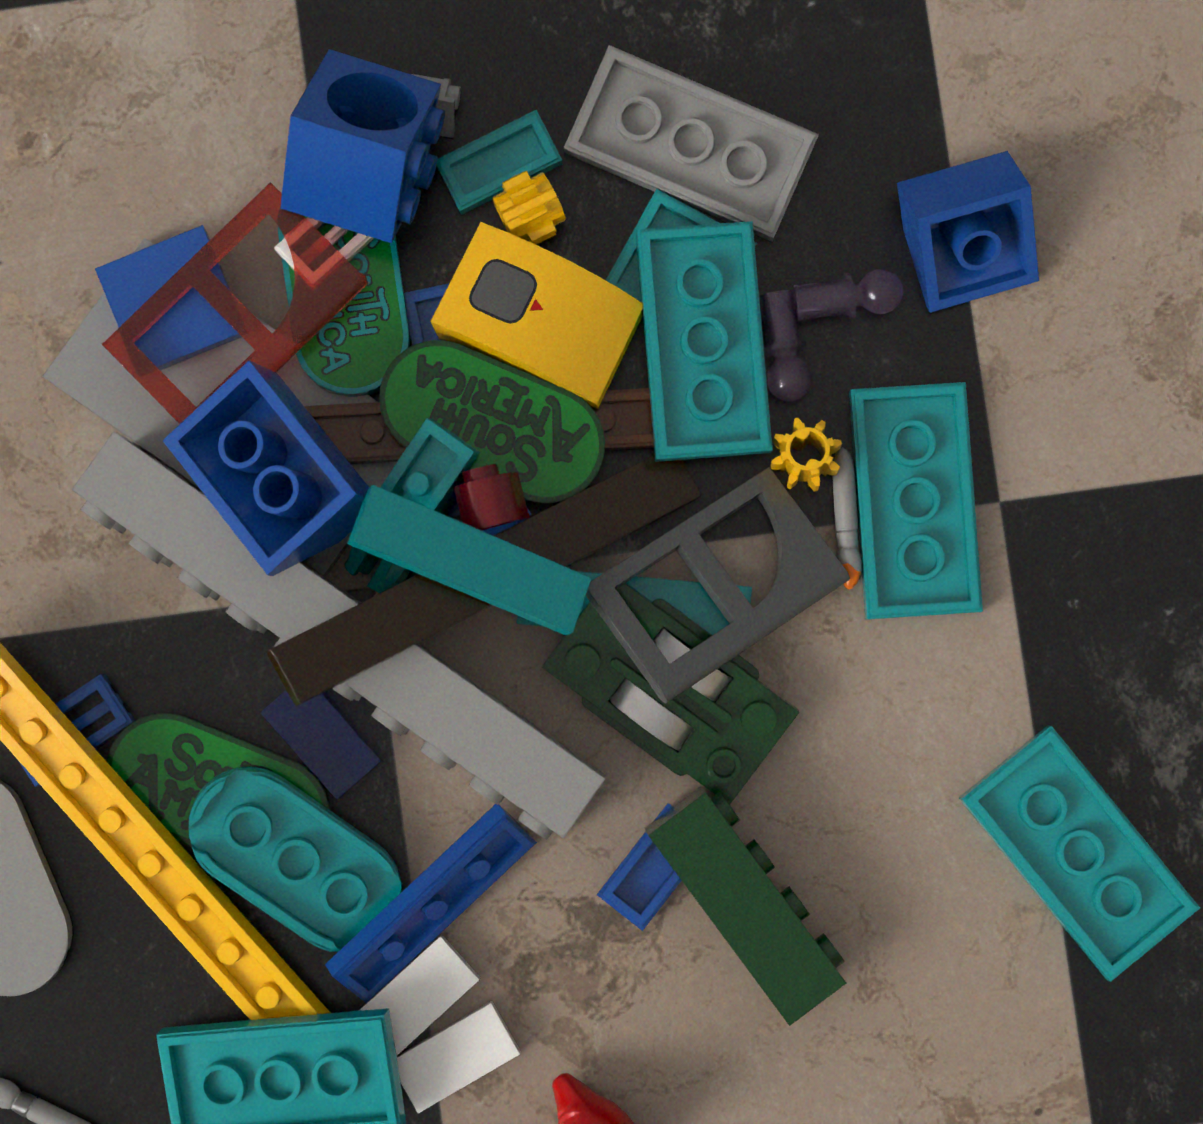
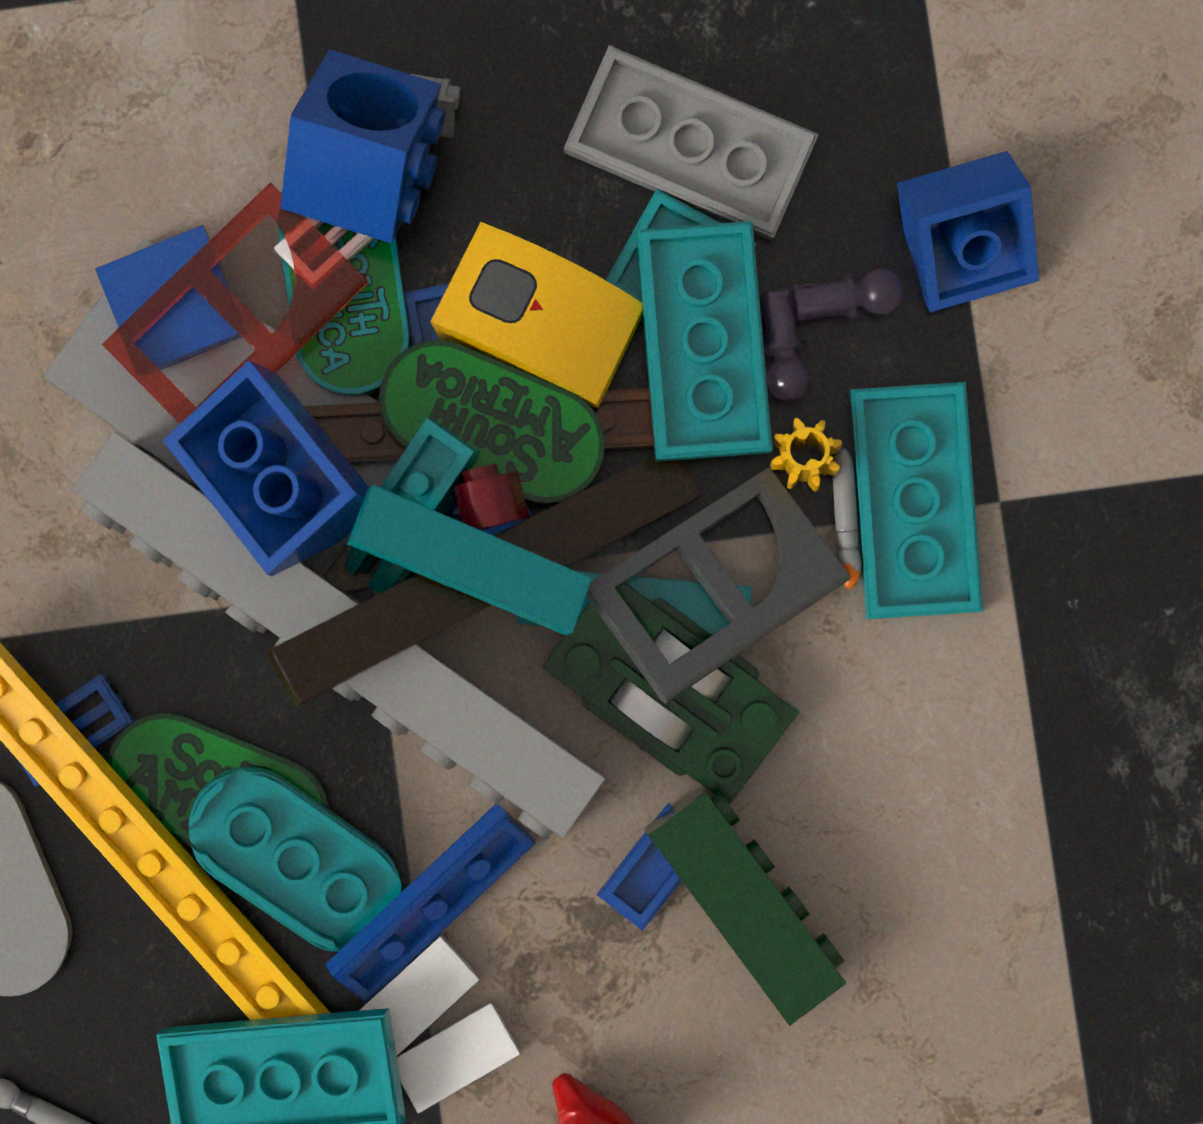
(323, 741): clear blue tile -> none
(479, 168): teal tile -> none
(529, 207): yellow gear -> none
(1079, 853): teal tile -> none

